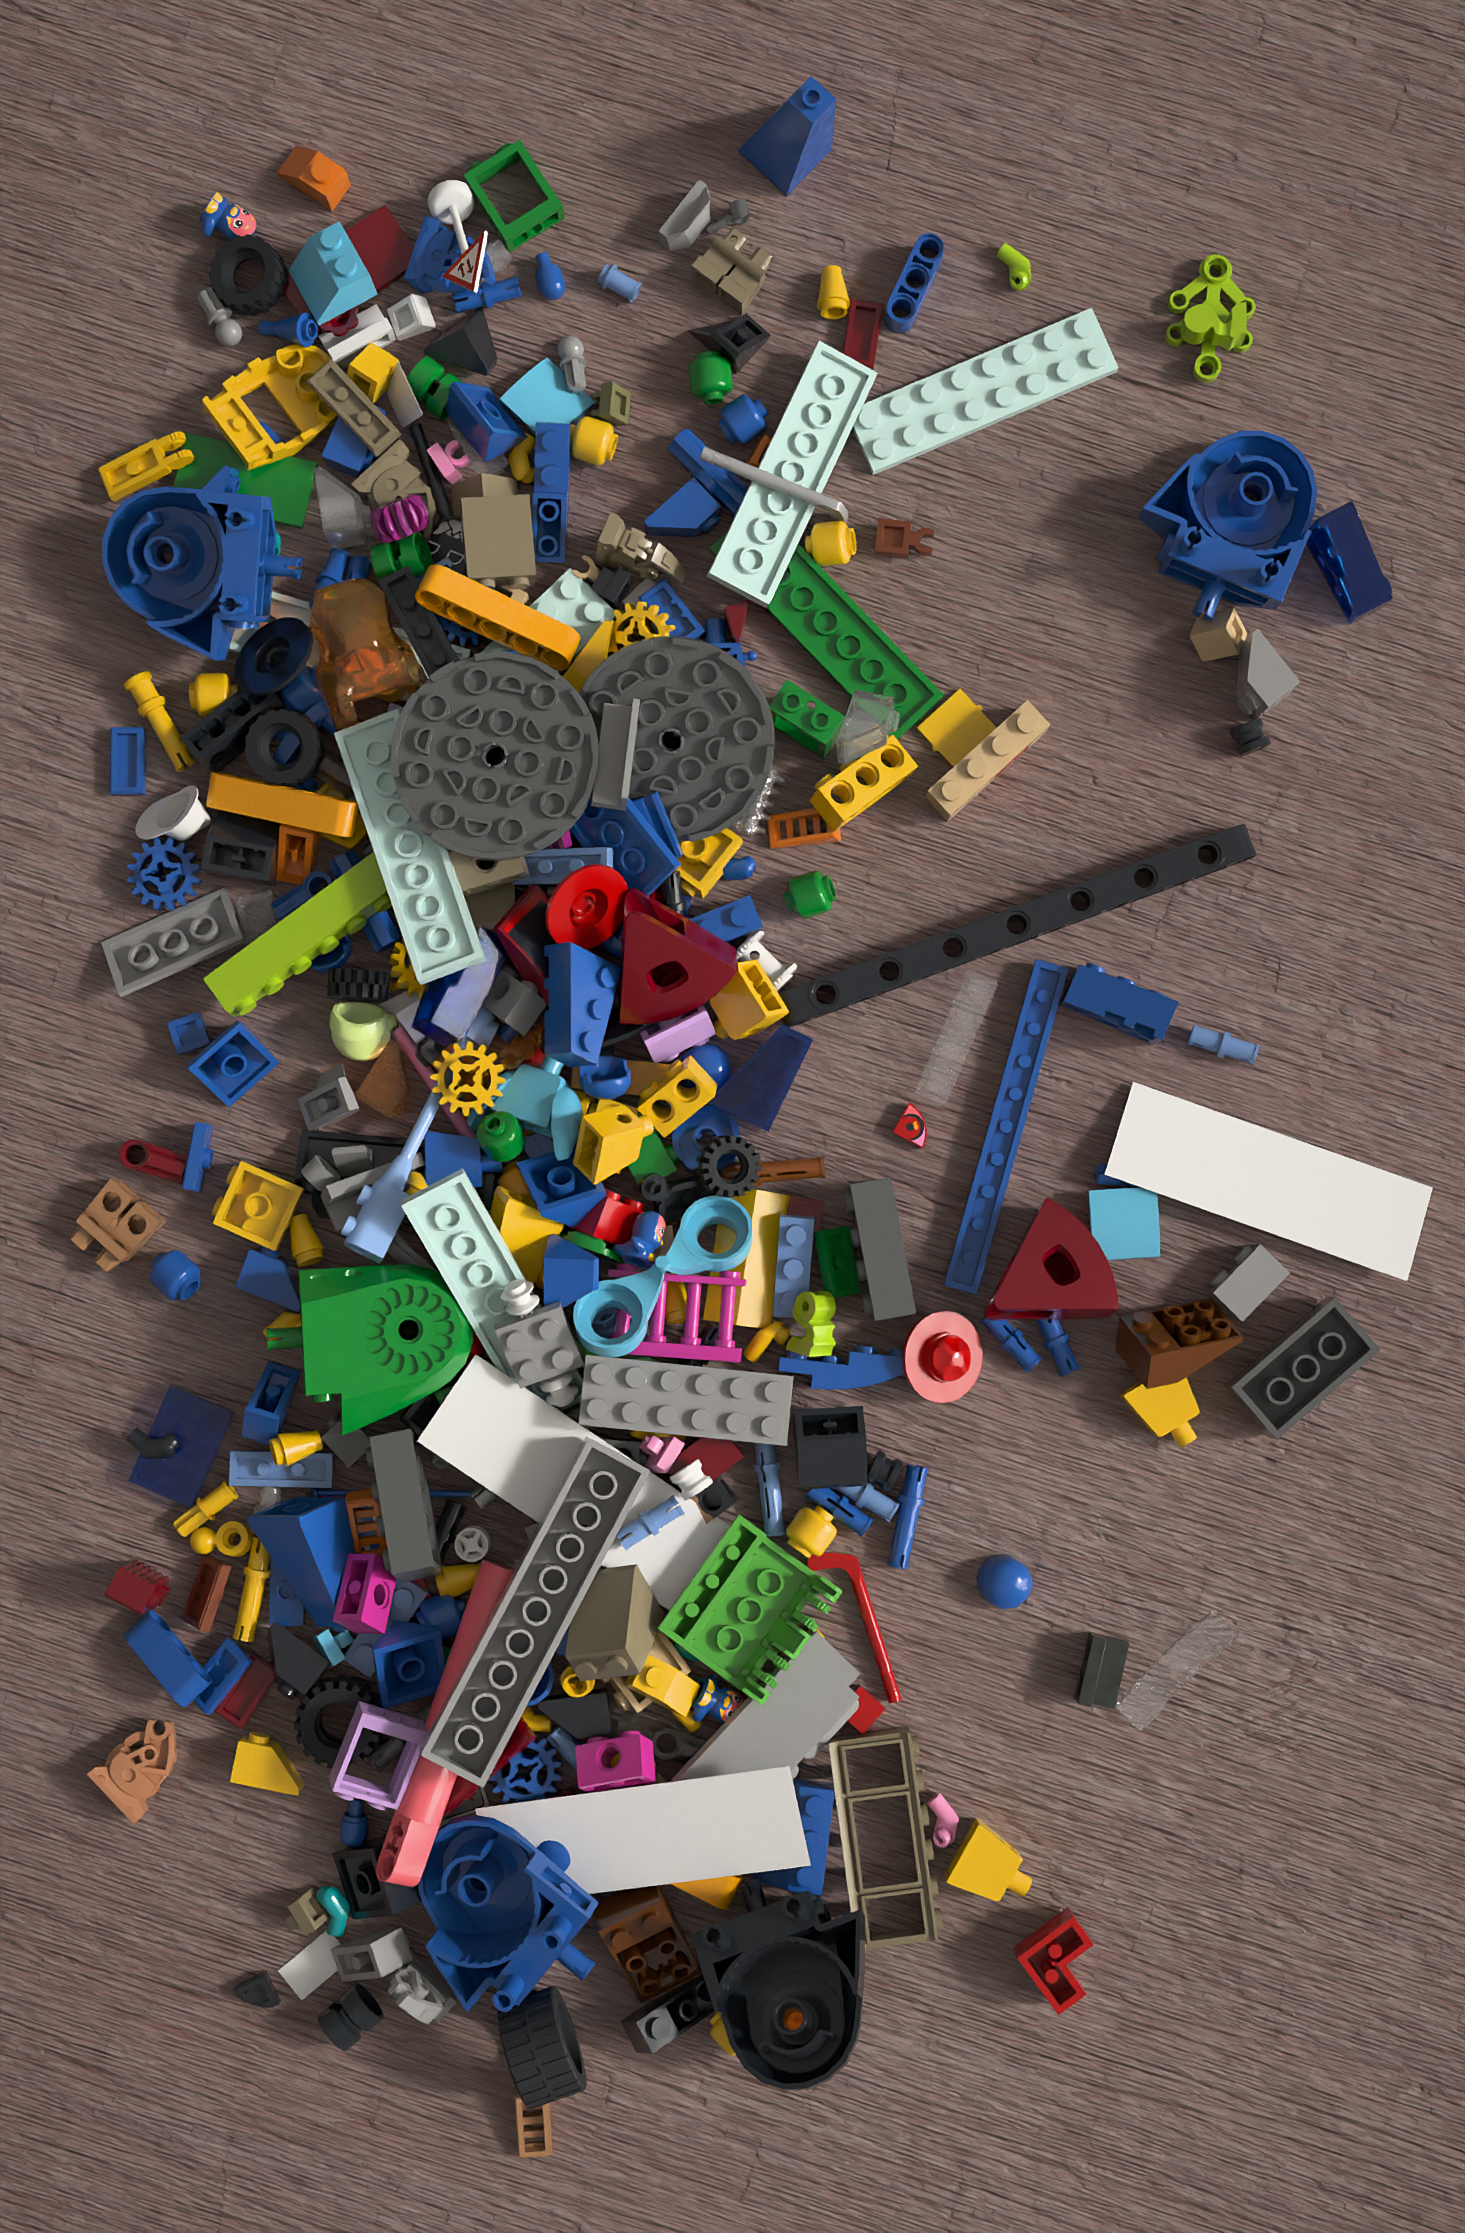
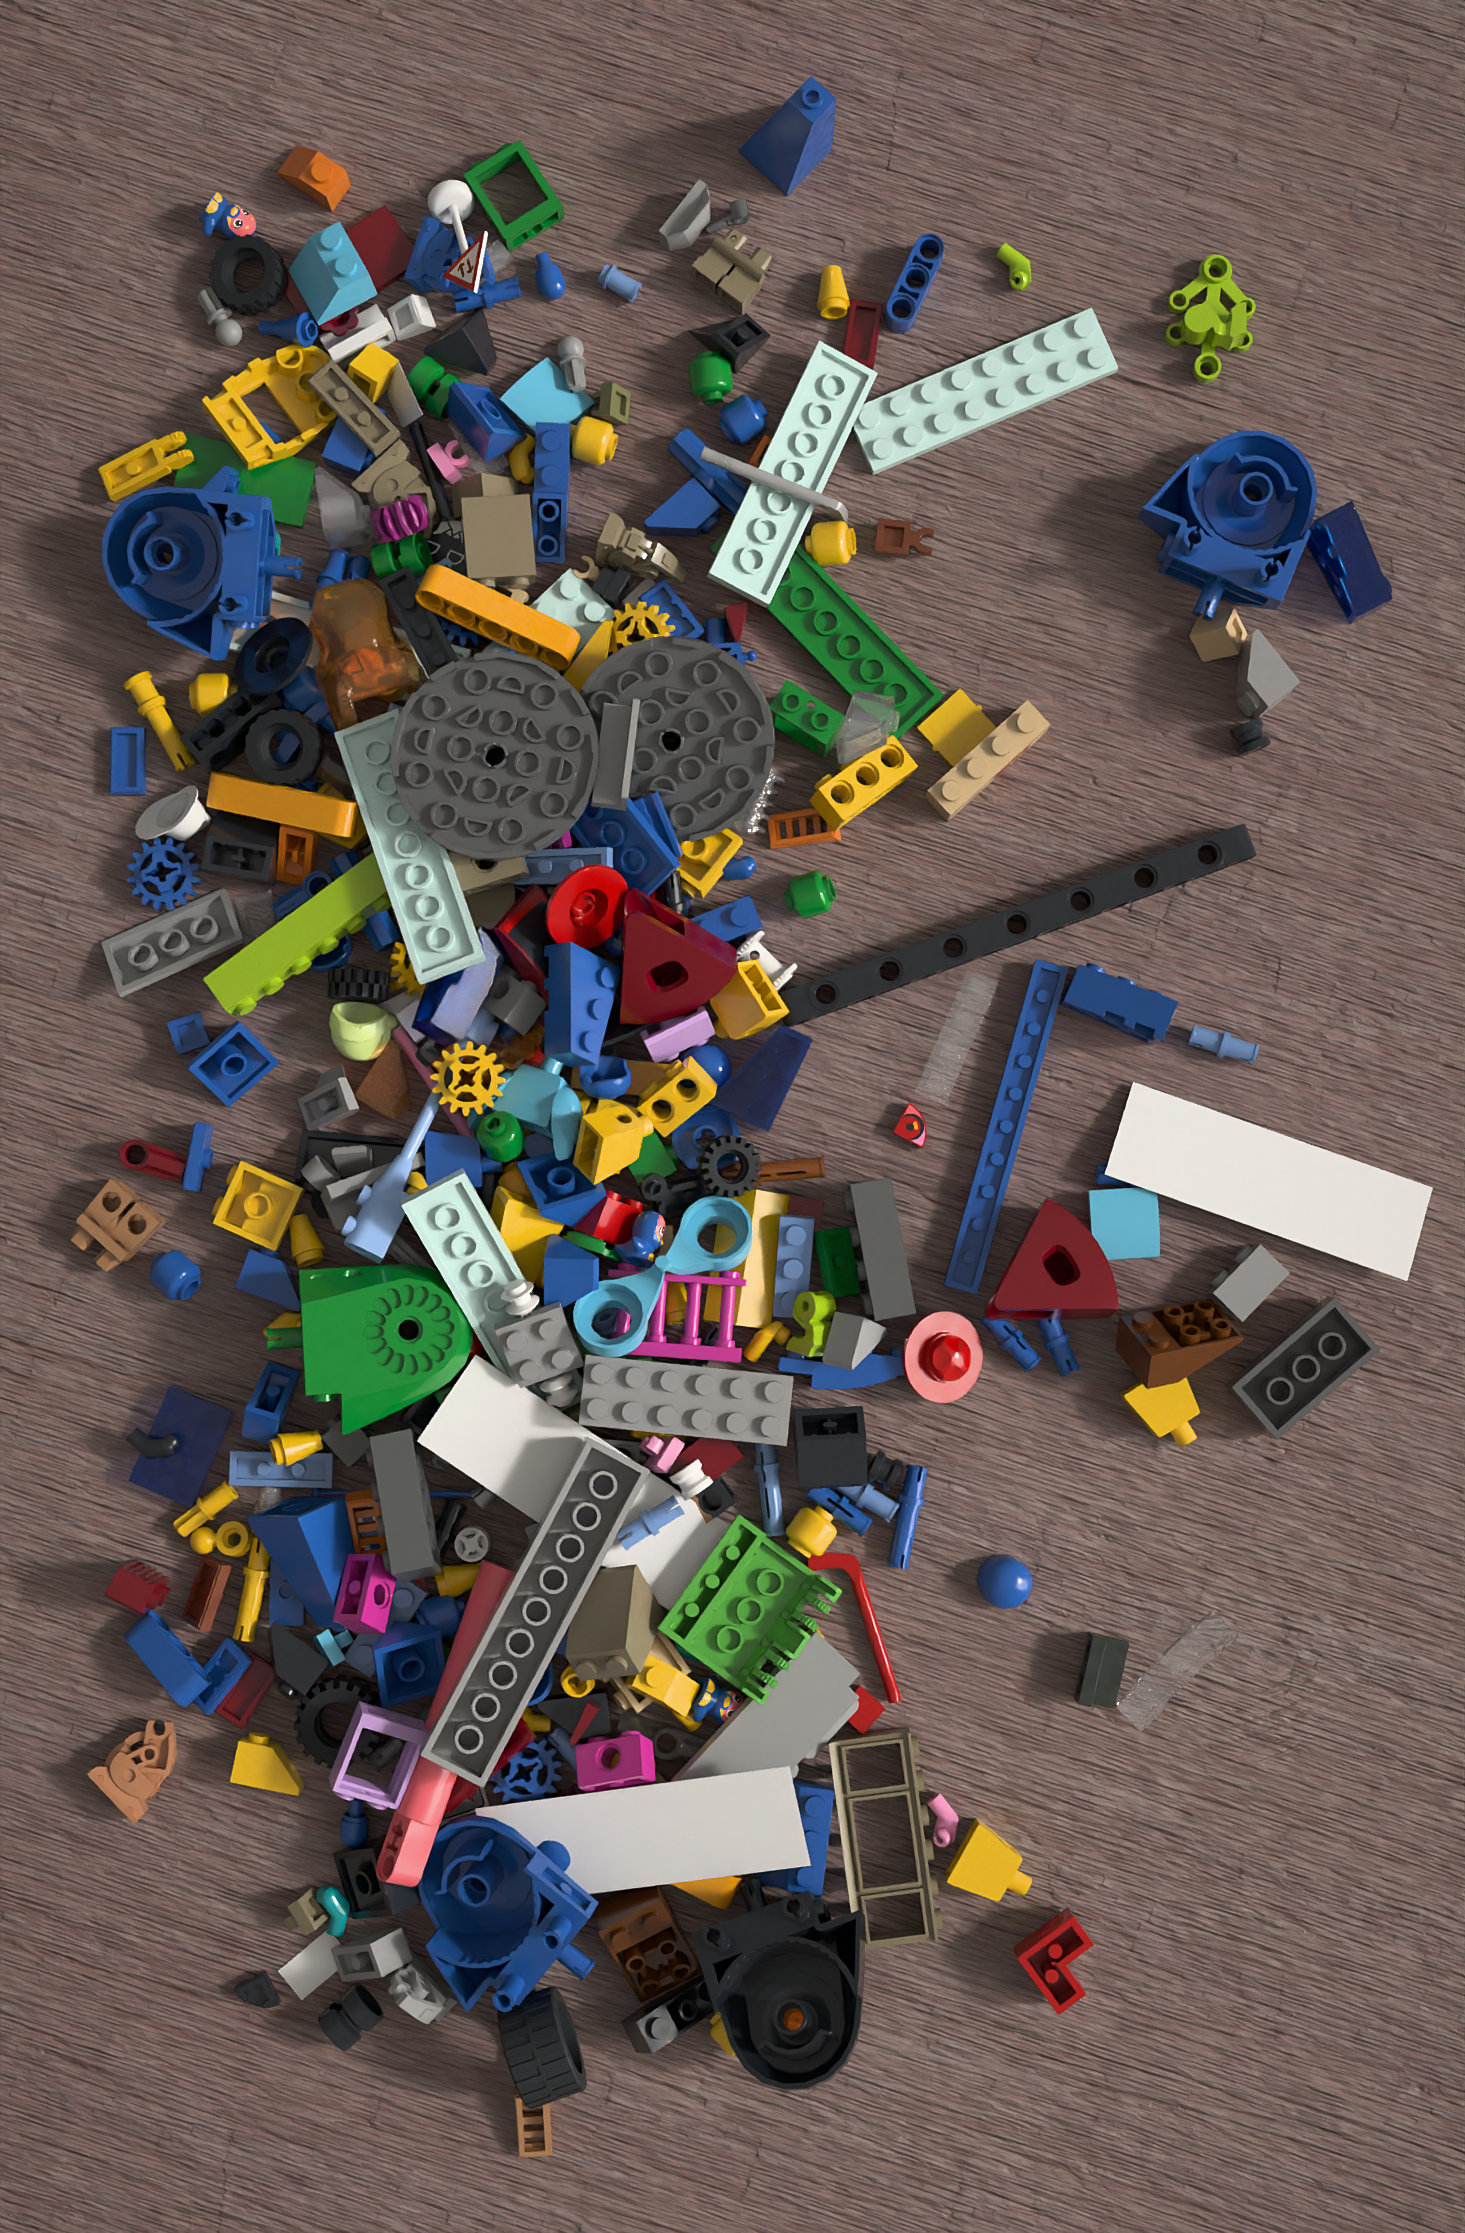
(586, 1717): none -> dark red piece
(851, 1340): none -> light grey slope

